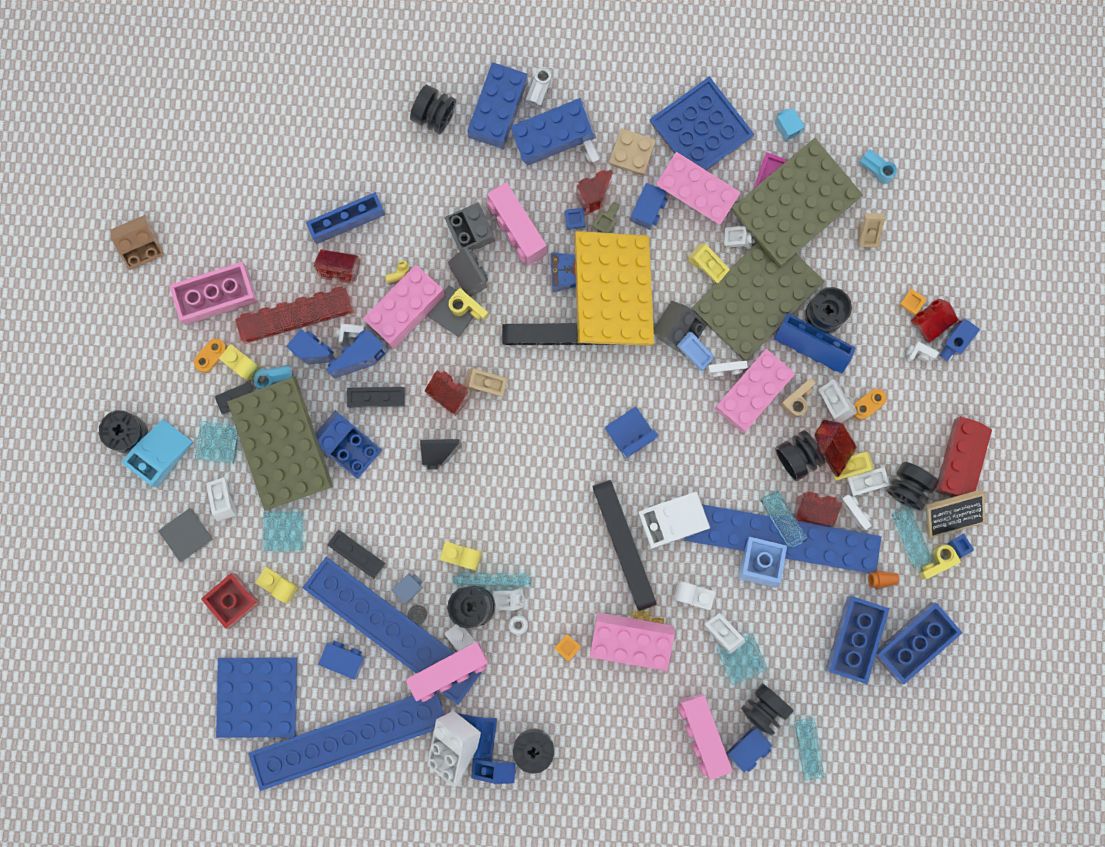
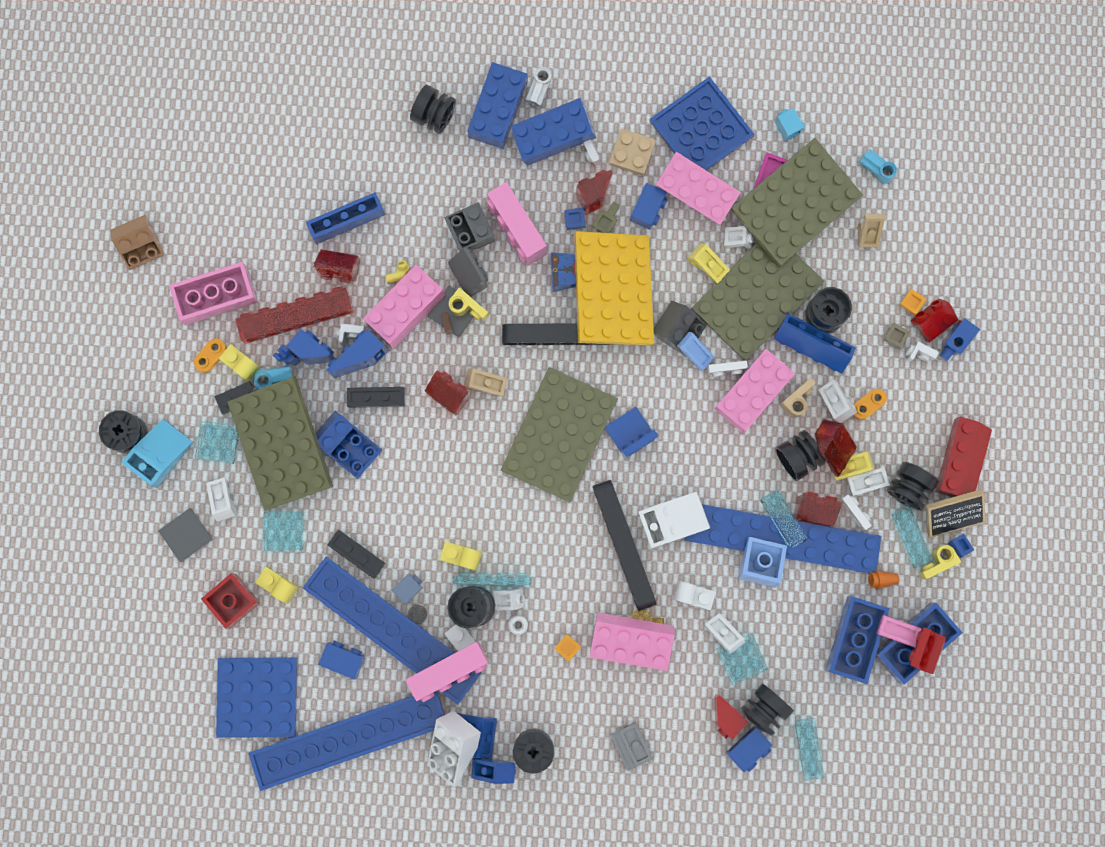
(286, 356): none -> blue plate
(438, 452): black slope -> none
(446, 323): none -> reddish brown tile
(559, 434): none -> olive plate
(631, 746): none -> flat silver plate
(705, 735): bright pink brick -> none
(727, 718): none -> red slope
(896, 336): none -> dark tan plate
(898, 631): none -> bright pink tile
(927, 651): none -> red bracket

